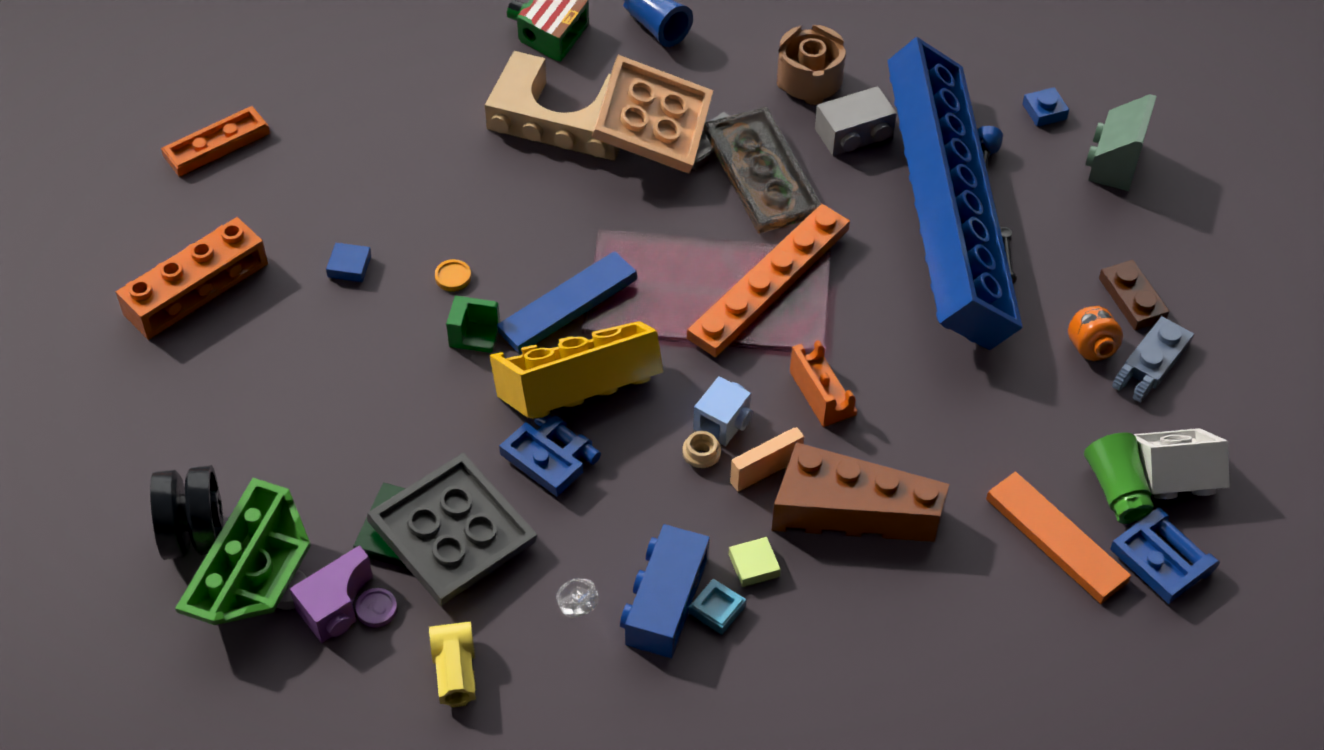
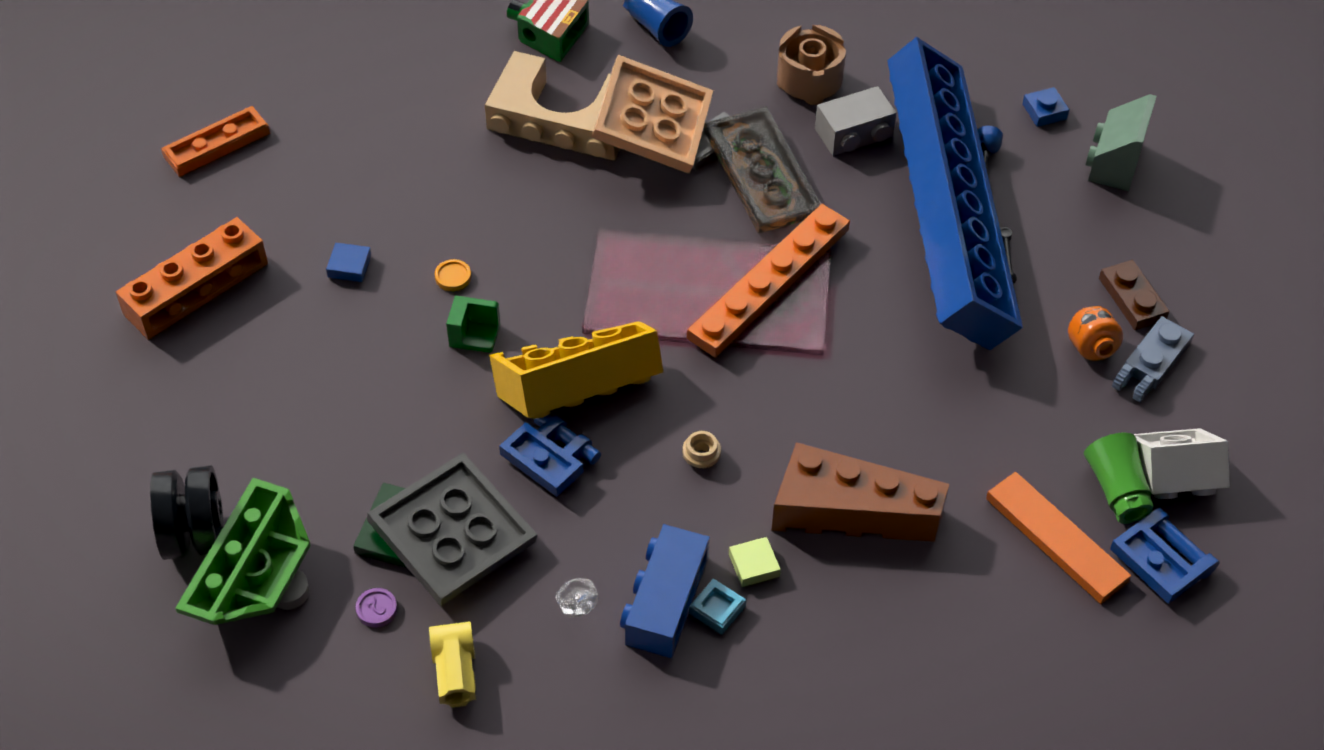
(328, 594): medium lavender arch -> none
(567, 301): blue tile -> none
(723, 410): light blue brick -> none
(764, 459): light nougat tile -> none
(821, 385): orange hinge -> none

